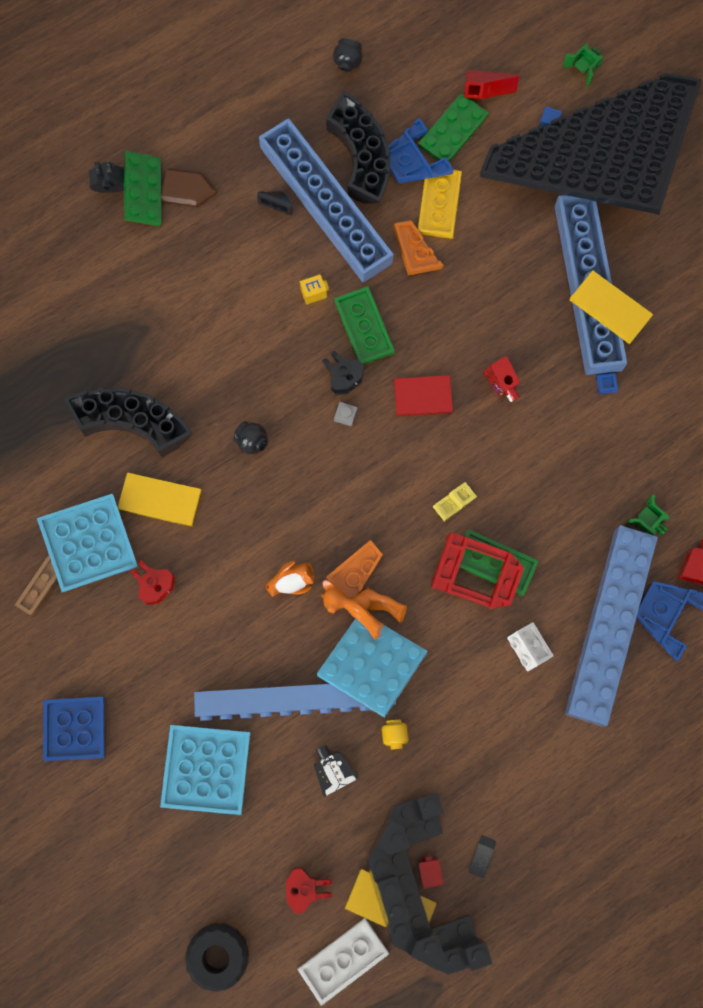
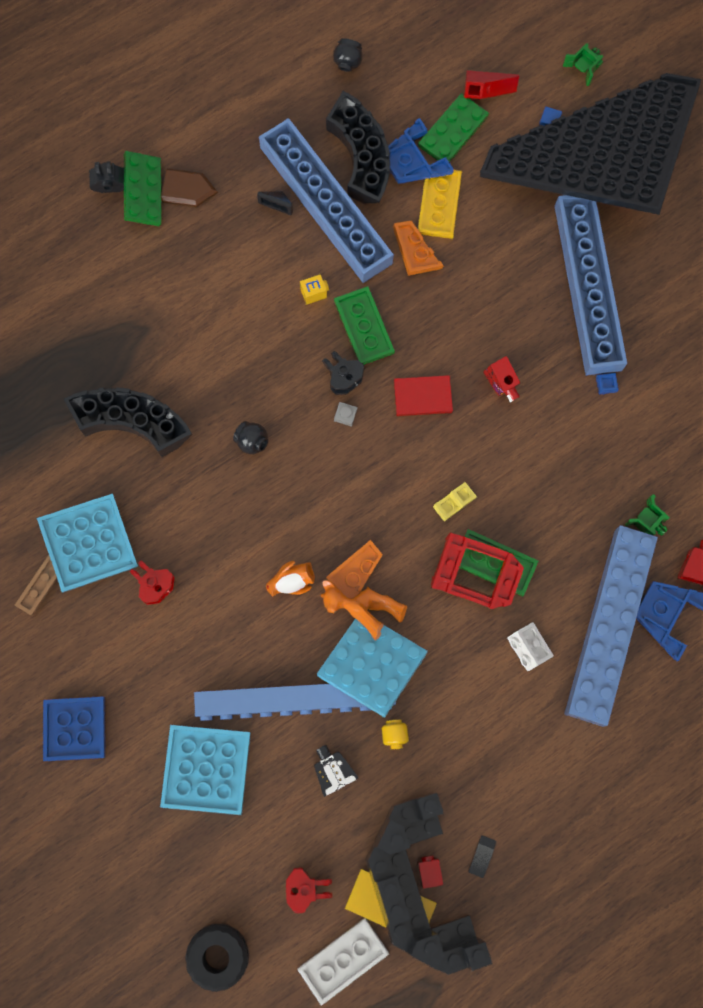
(159, 499): yellow tile -> none
(611, 307): yellow tile -> none

